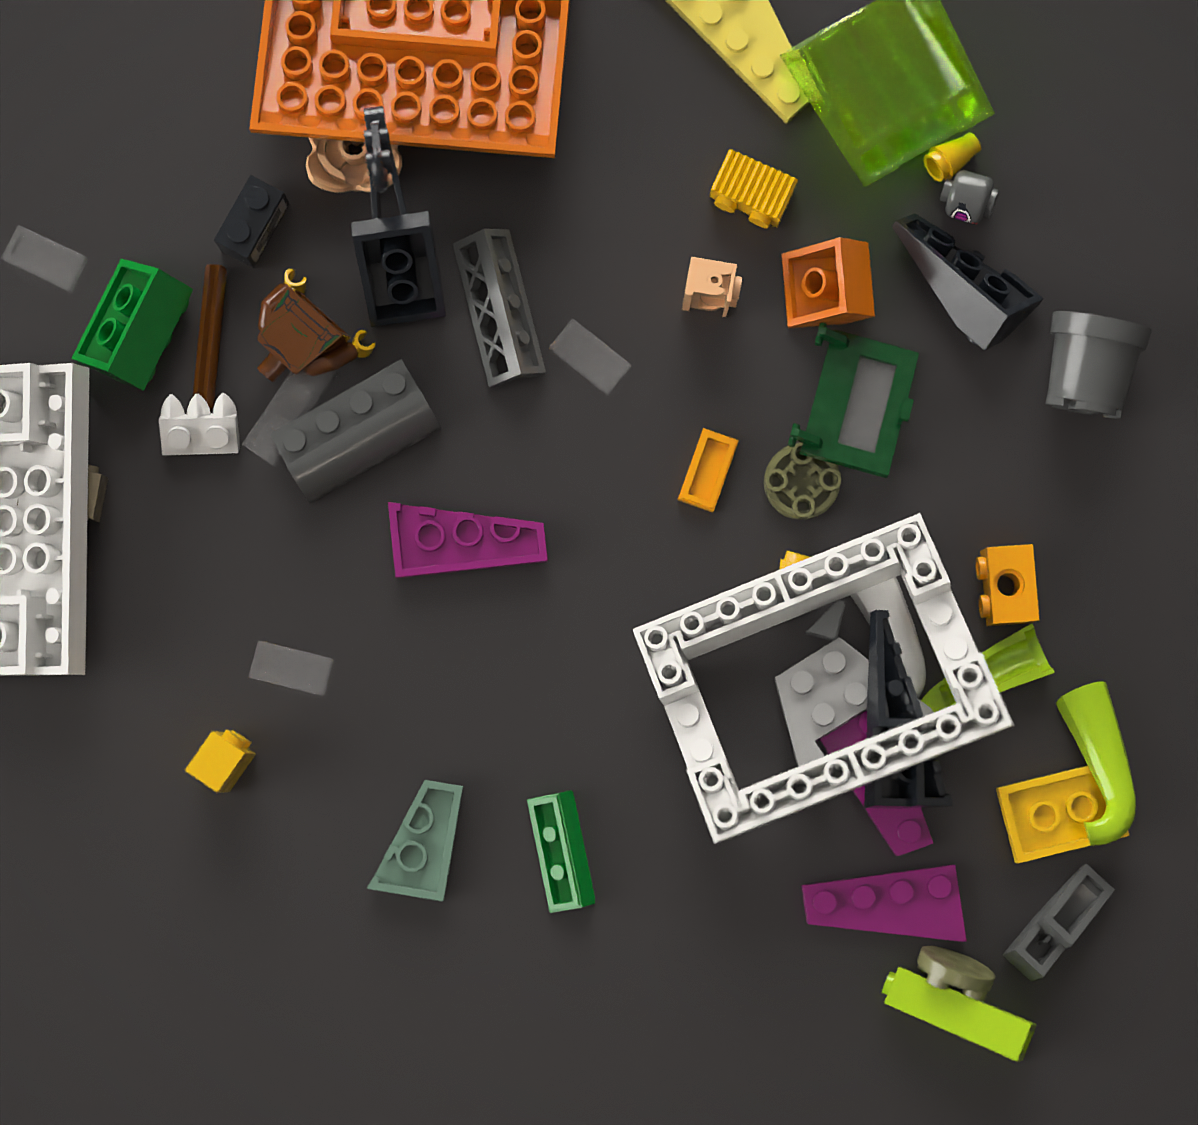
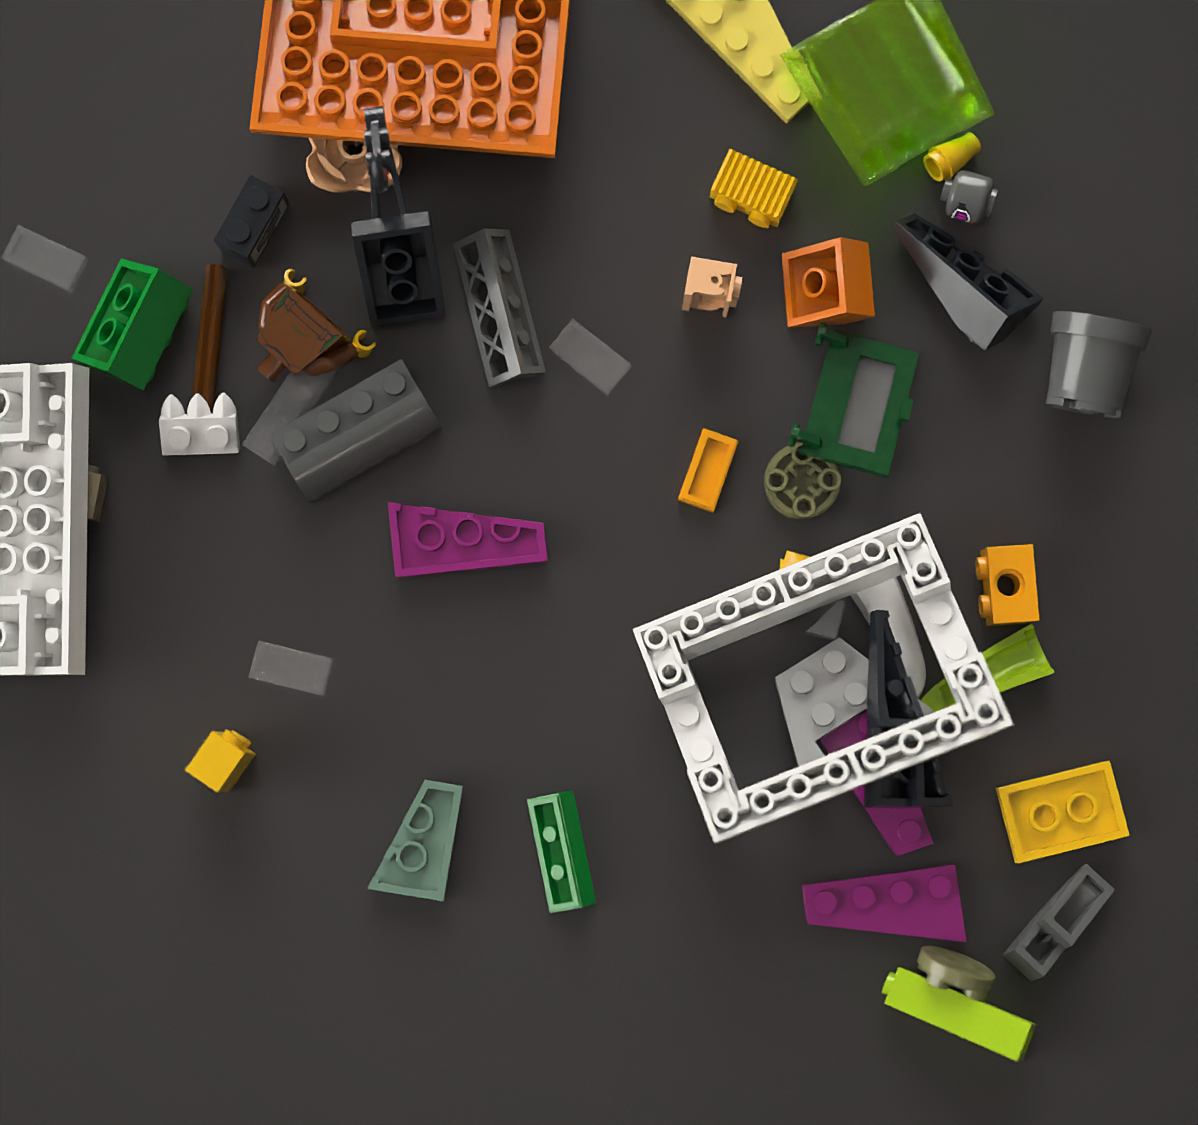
(1098, 735): lime animal -> none

